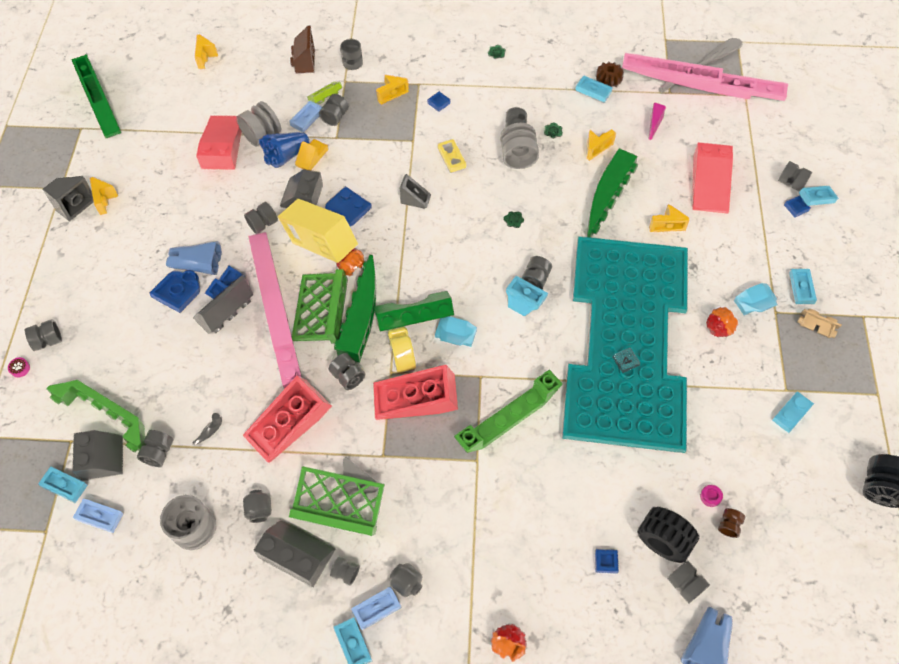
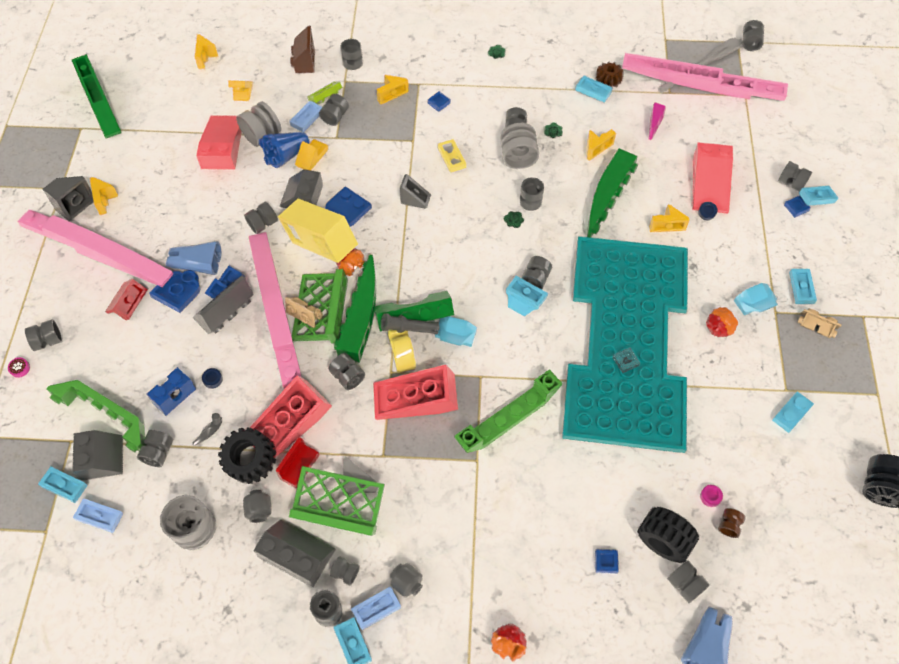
(96, 247): none -> bright pink slope
(127, 299): none -> panel
(161, 394): none -> blue brick
(212, 378): none -> dark blue tile
(236, 445): none -> black tyre
(241, 90): none -> yellow slope
(298, 456): none -> red panel
(301, 311): none -> tan hinge
(326, 608): none -> dark grey wheel
(402, 324): none -> dark grey pin
(531, 194): none -> dark grey wheel
(707, 211): none -> dark blue tile
(753, 35): none -> dark grey wheel

